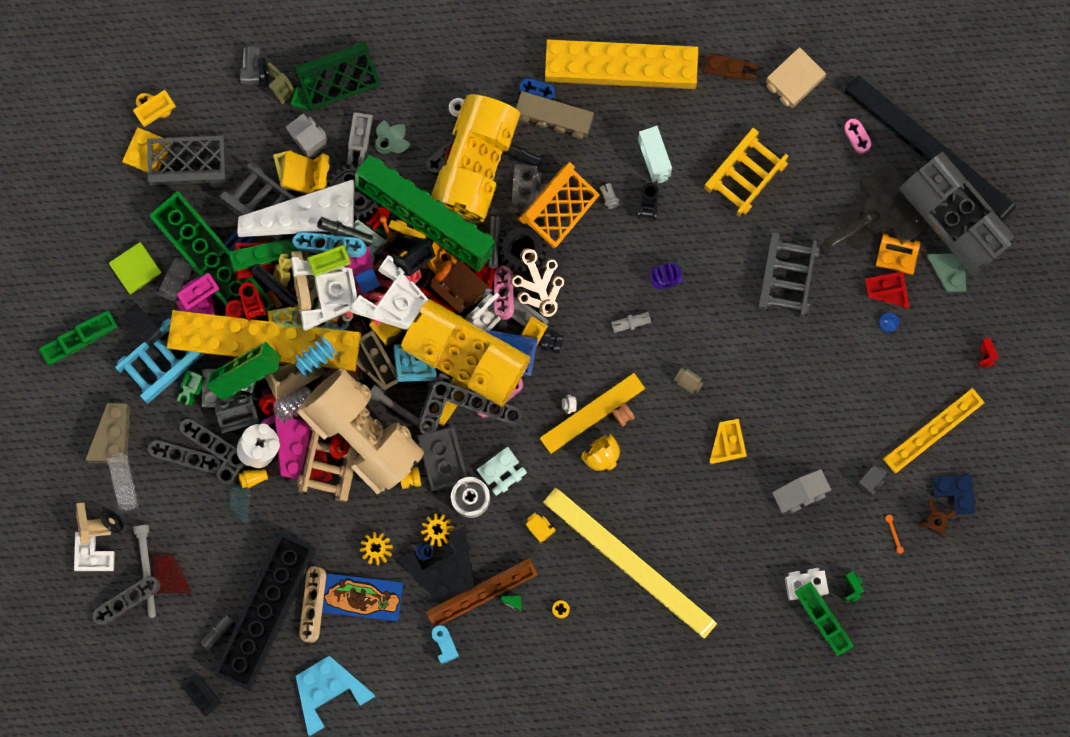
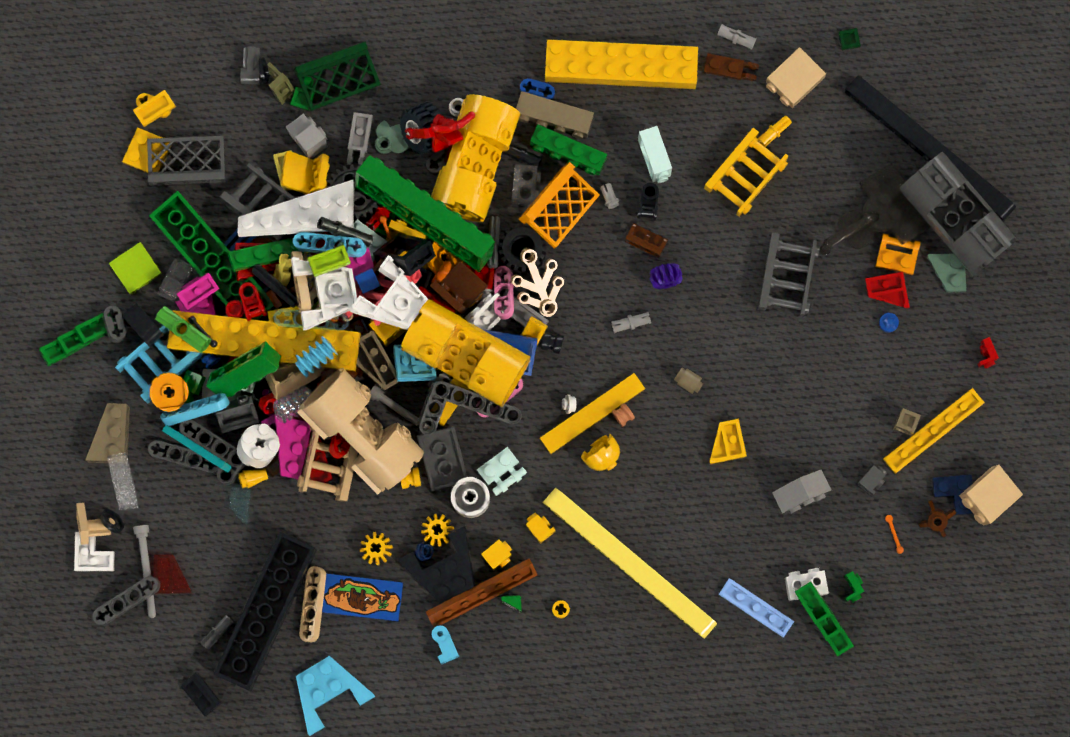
(109, 324): none -> dark grey beam
(175, 322): none -> bright green piece
(175, 383): none -> light orange plate
(192, 320): none -> black hinge
(195, 409): none -> medium azure beam
(197, 448): none -> teal tile
(210, 360): none -> blue bush
(428, 130): none -> piece
(497, 554): none -> yellow brick
(568, 150): none -> green brick
(646, 240): none -> reddish brown hinge
(736, 36): none -> light grey pin
(756, 607): none -> light blue tile
(774, 131): none -> yellow axle
(849, 39): none -> dark green tile
(853, 138): bright pink beam -> none
(907, 422): none -> dark tan brick
(990, 495): none -> tan brick

